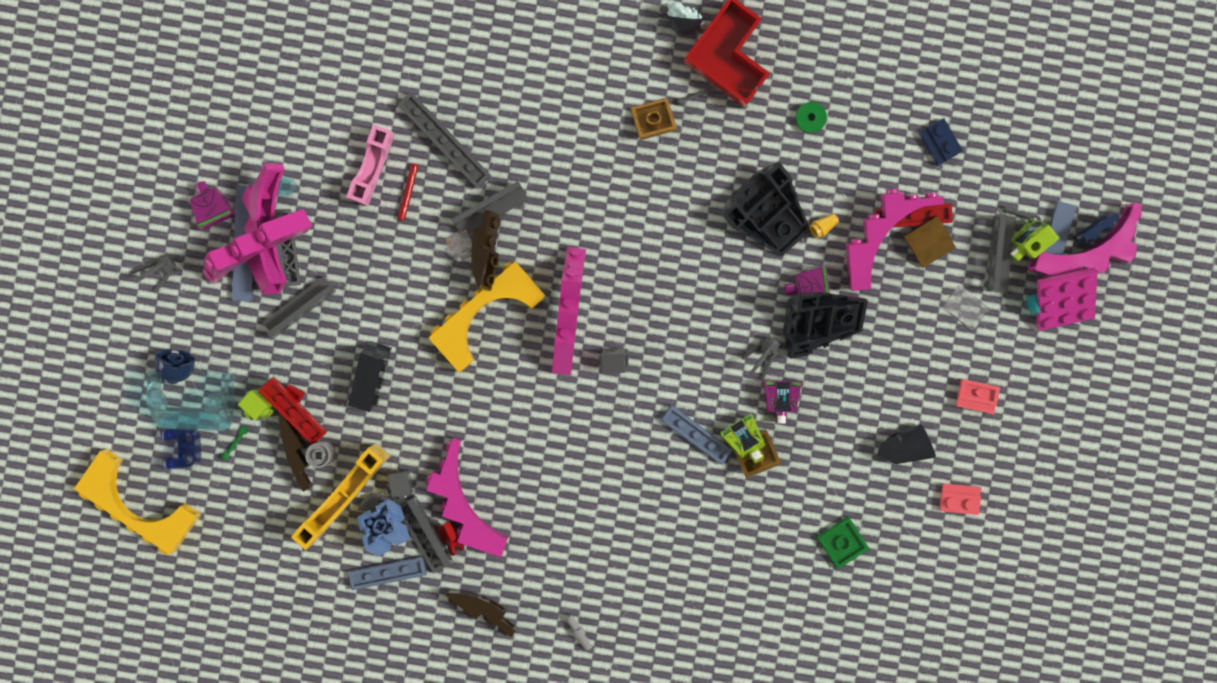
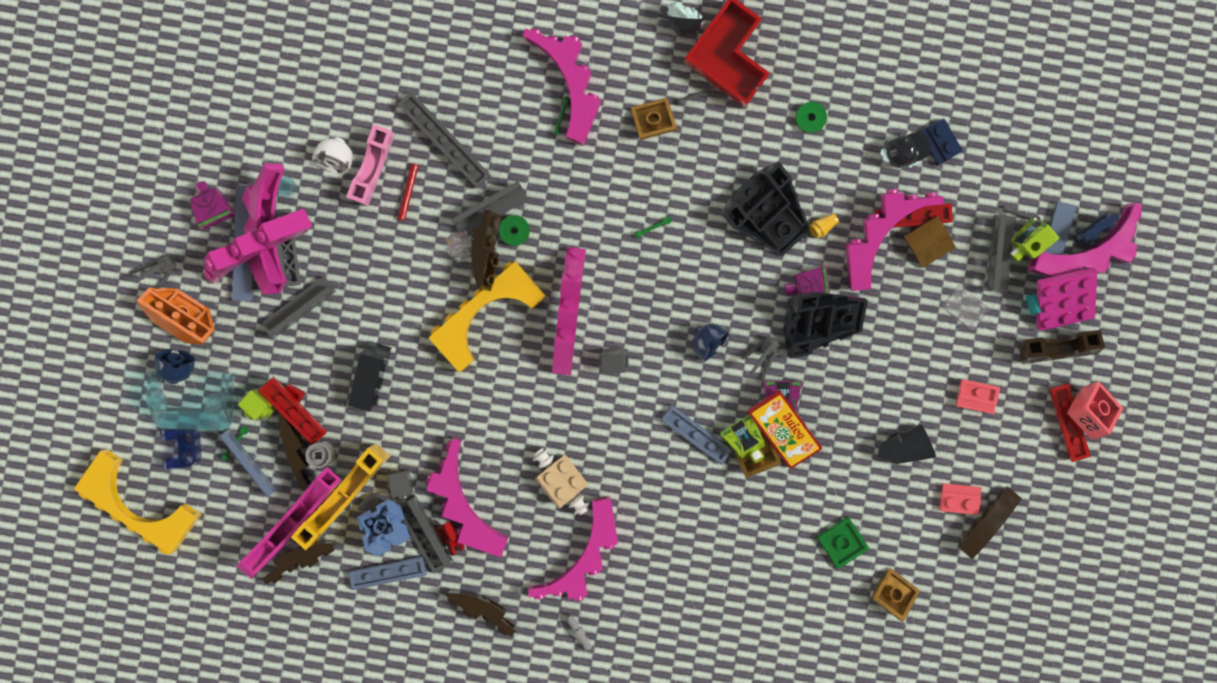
(177, 314): none -> orange wedge
(248, 463): none -> sand blue tile
(281, 533): none -> dark pink arch
(299, 555): none -> dark brown slope
(333, 155): none -> white cylinder
(514, 239): none -> green piece
(561, 481): none -> tan plate
(565, 55): none -> dark pink arch
(566, 100): none -> green hinge
(590, 561): none -> dark pink arch
(667, 220): none -> green hinge
(708, 339): none -> dark blue cylinder
(784, 429): none -> tile
(895, 594): none -> pearl gold slope
(906, 150): none -> black hair
(989, 523): none -> dark brown slope
(1072, 434): none -> red plate
(1074, 346): none -> dark brown arch
(1095, 410): none -> coral brick

